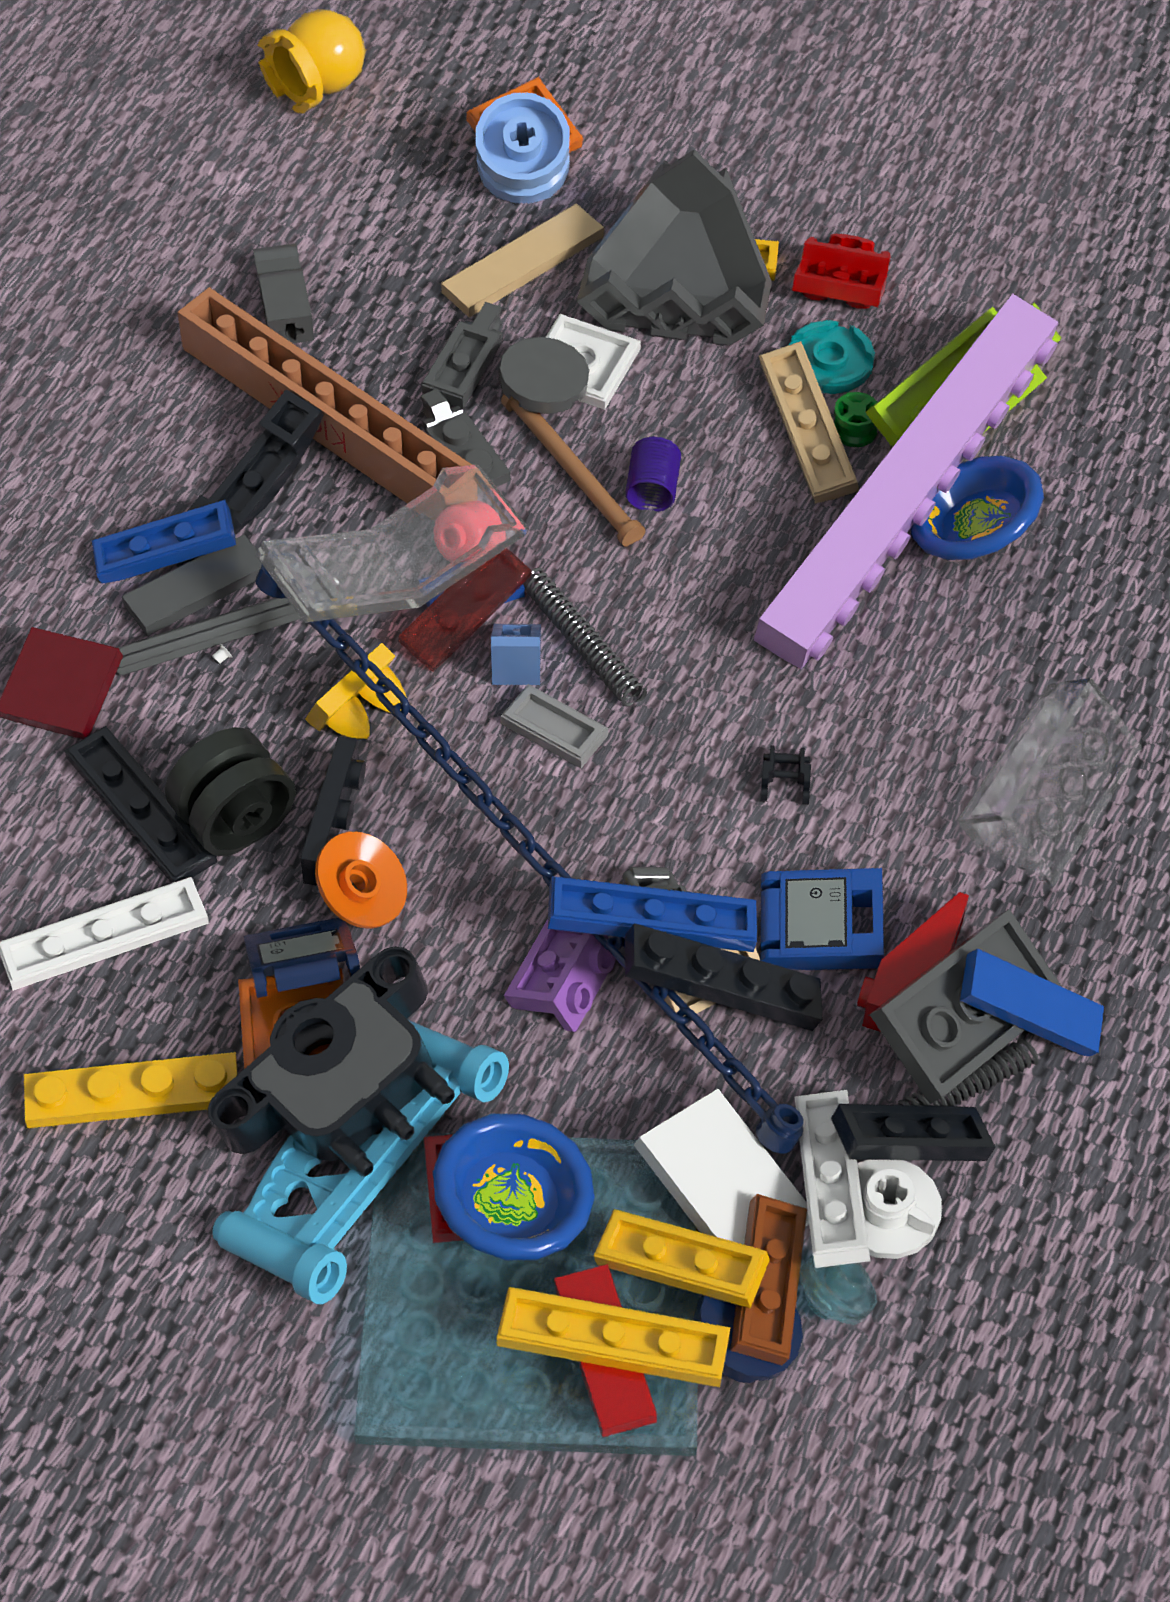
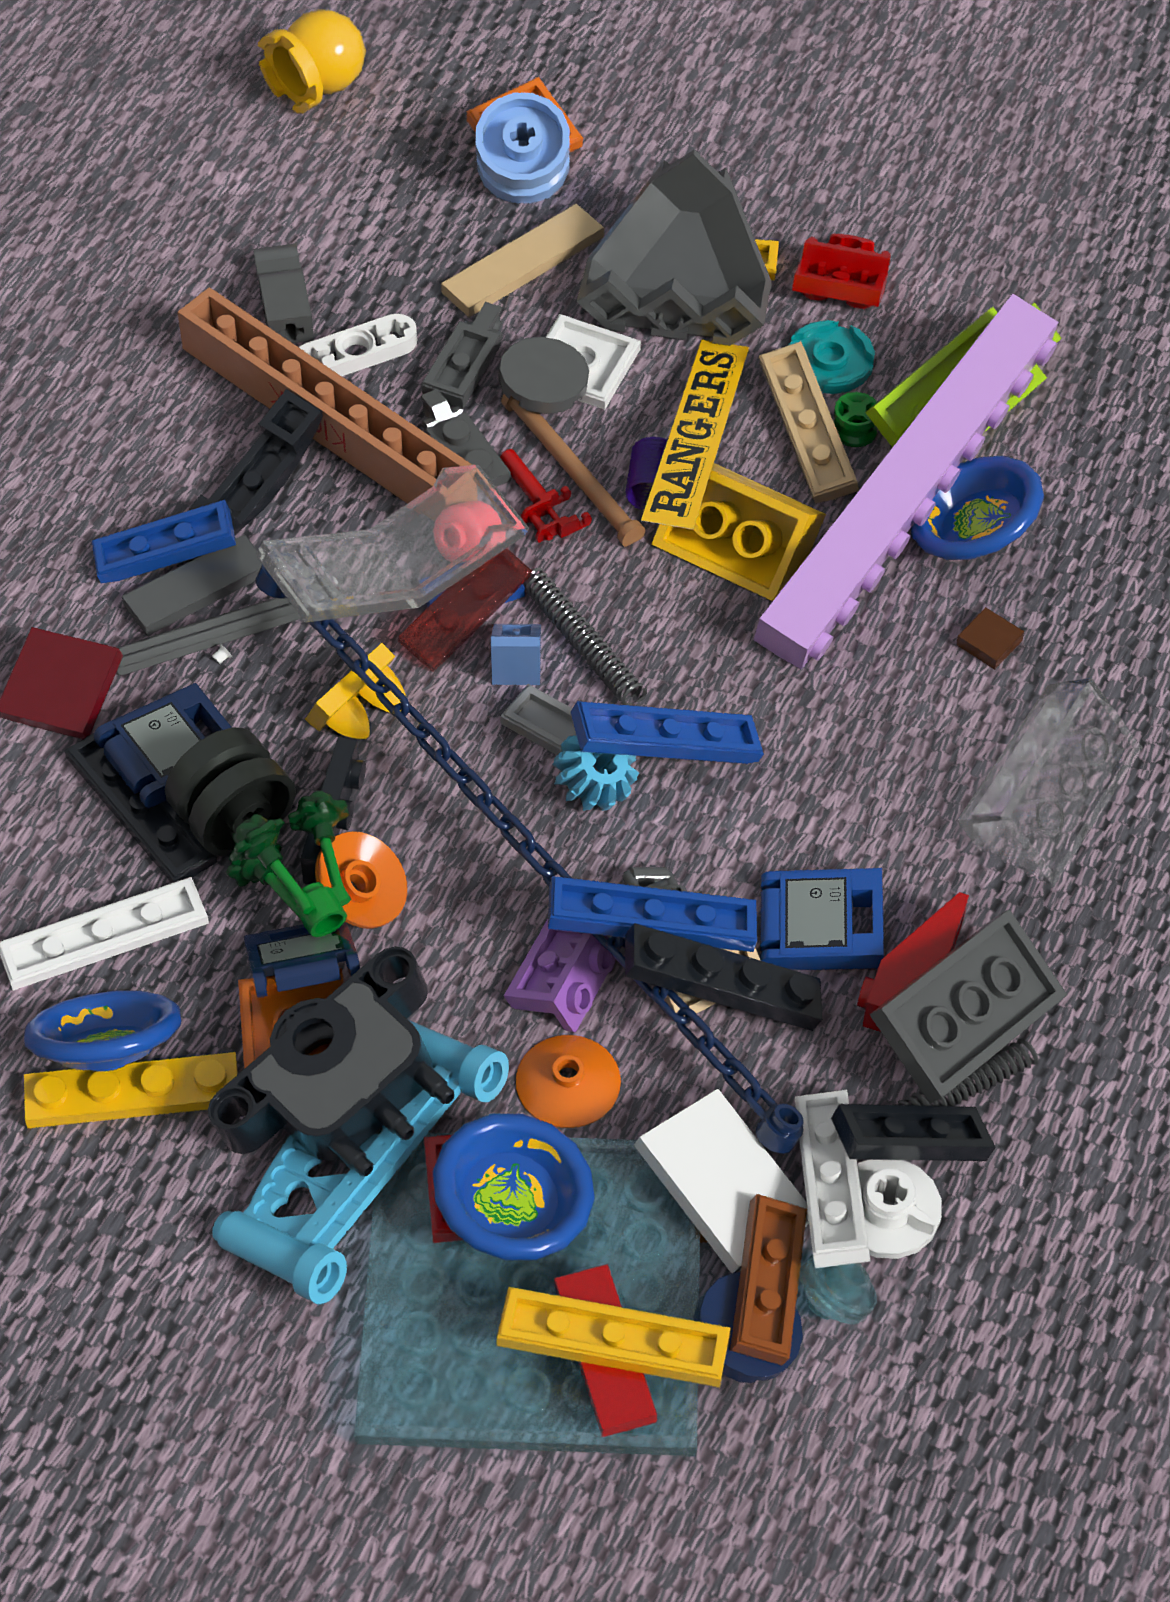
(102, 1029): none -> blue piece
(154, 737): none -> dark blue container
(259, 859): none -> plant
(364, 335): none -> white beam
(542, 502): none -> red piece
(566, 1100): none -> orange dish
(594, 787): none -> medium azure gear
(666, 733): none -> blue tile
(682, 1258): yellow tile -> none
(695, 435): none -> yellow sticker
(745, 533): none -> yellow slope
(803, 774): black piece -> none
(990, 638): none -> reddish brown tile
(1032, 1003): blue tile -> none

